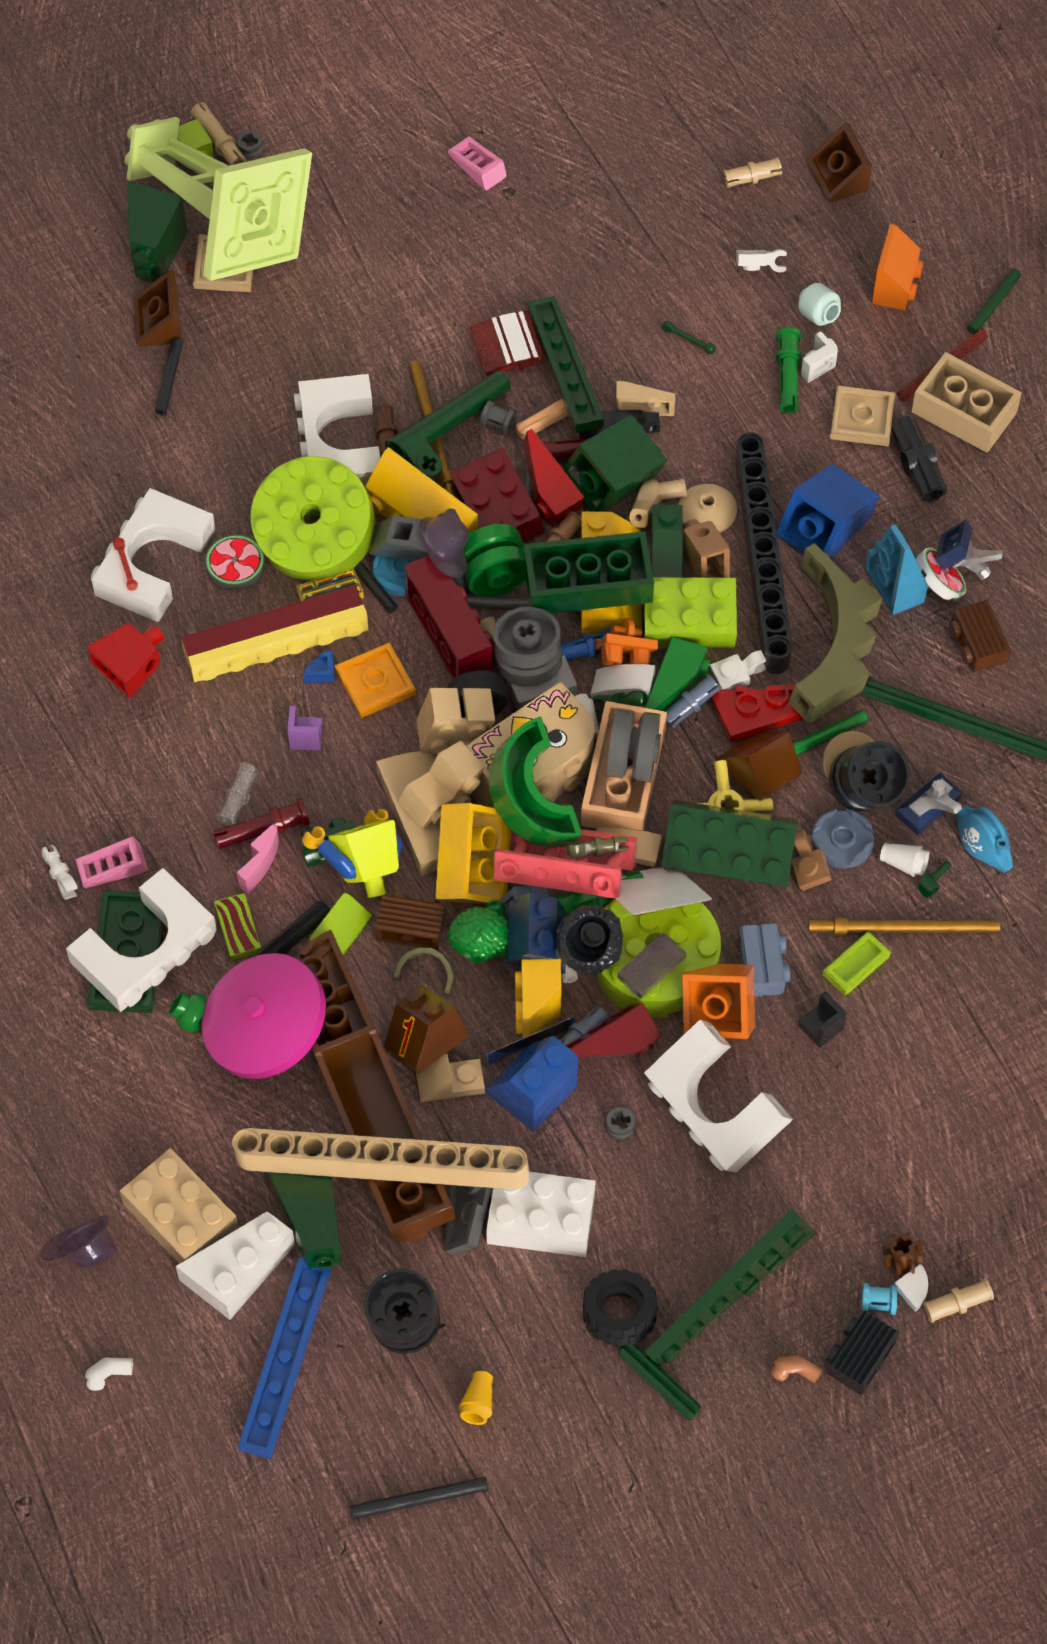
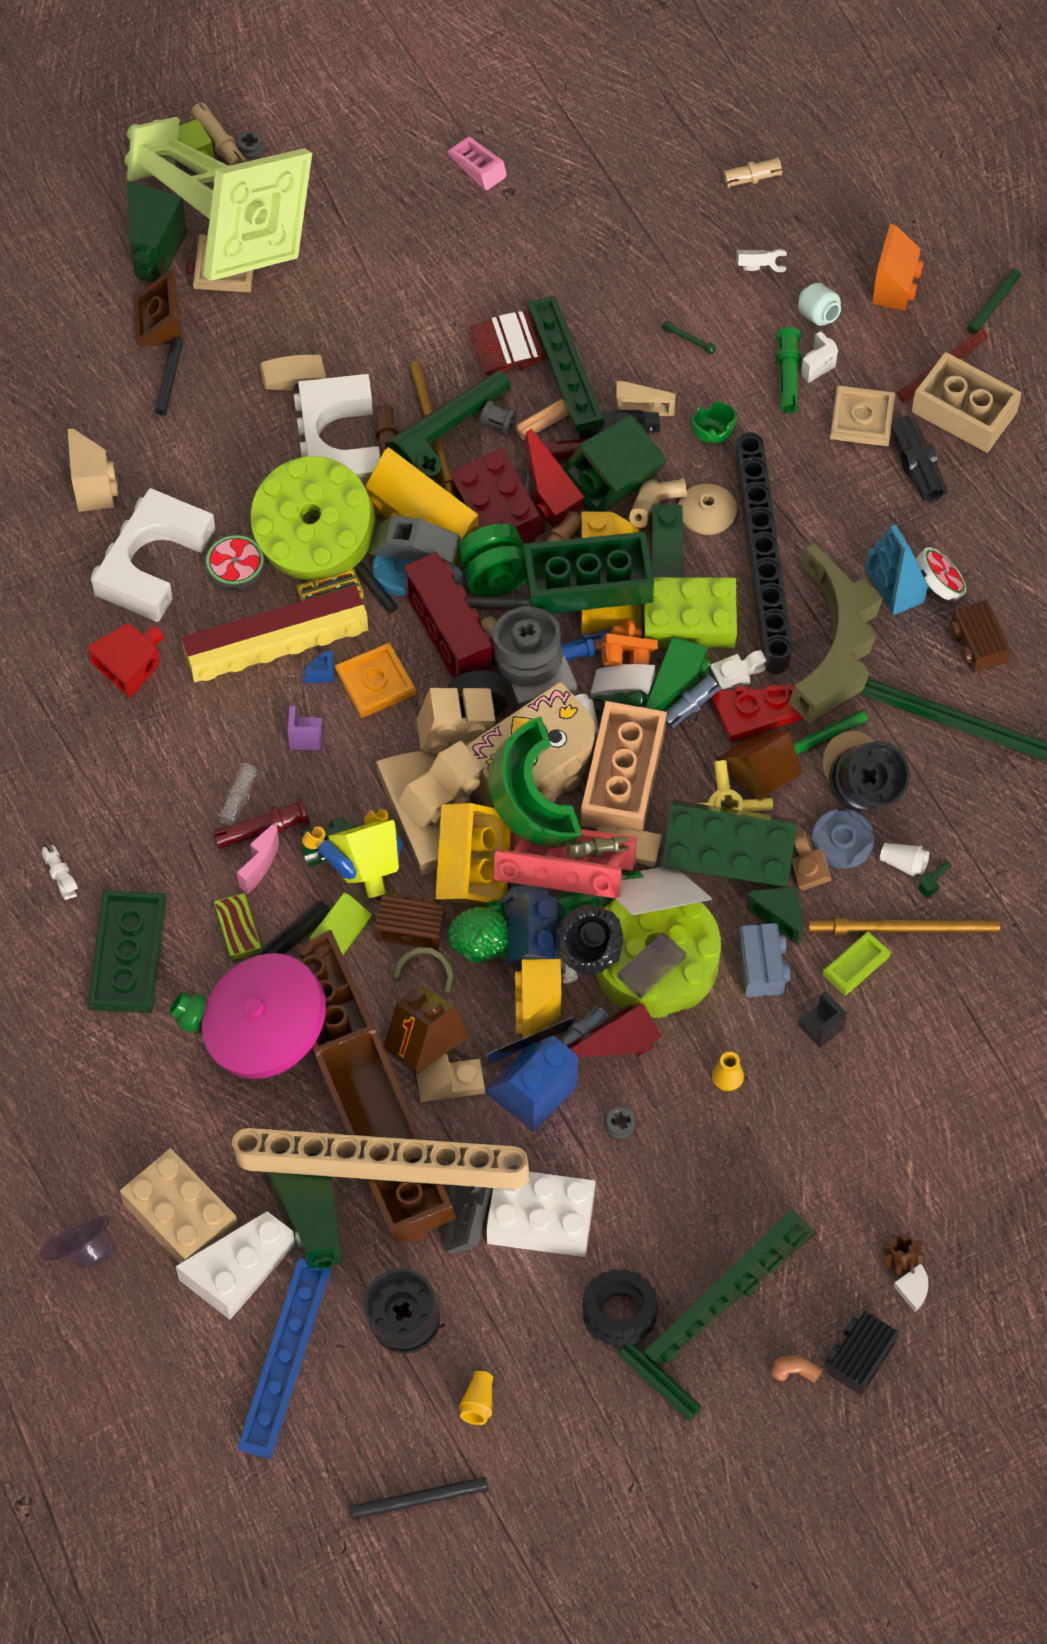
(91, 474): none -> tan slope
(105, 1367): white arm -> none
(119, 545): clear red hinge -> none
(126, 869): bright pink slope -> none
(126, 978): white arch -> none
(289, 370): none -> tan slope
(445, 541): piece -> none
(634, 745): dark grey wheel -> none
(677, 1079): white arch -> none
(705, 542): medium nougat torso -> none
(714, 424): none -> green hair
(722, 997): orange slope -> none
(728, 1072): none -> yellow cone
(778, 907): none -> dark green slope
(826, 511): blue slope -> none
(841, 165): reddish brown slope -> none
(879, 1298): medium azure bush -> none
(929, 804): piece -> none
(957, 550): piece -> none
(958, 1300): tan pin -> none
(985, 837): dark azure hat -> none

